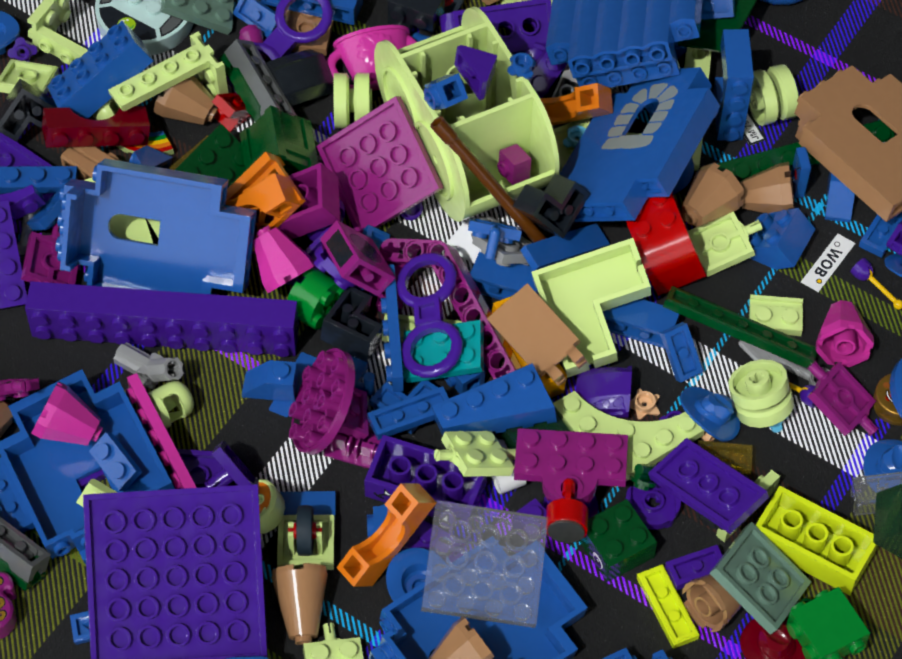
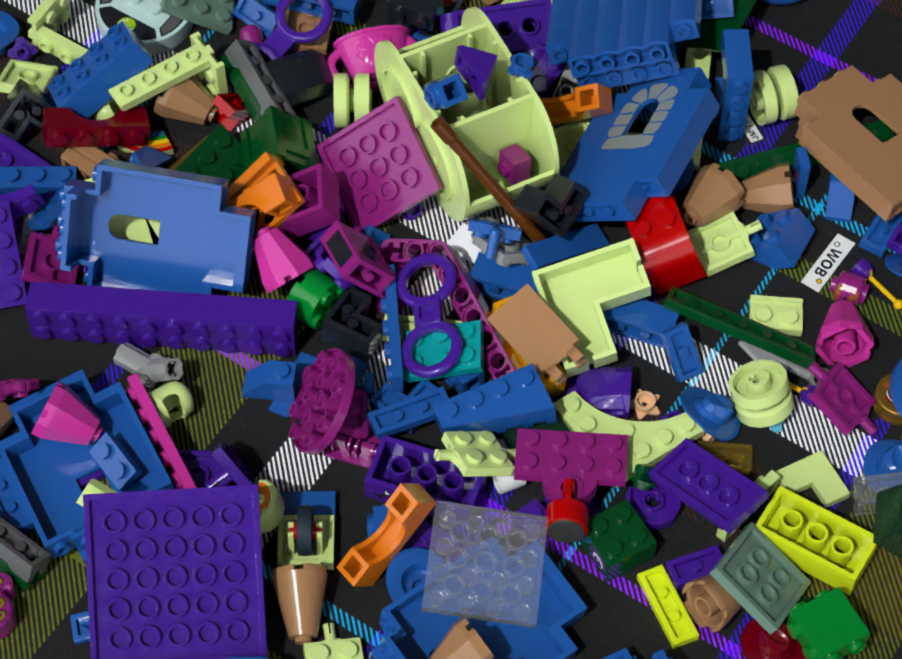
(573, 133): medium azure plate -> none
(817, 473): none -> yellowish green tile
(849, 288): none -> magenta head

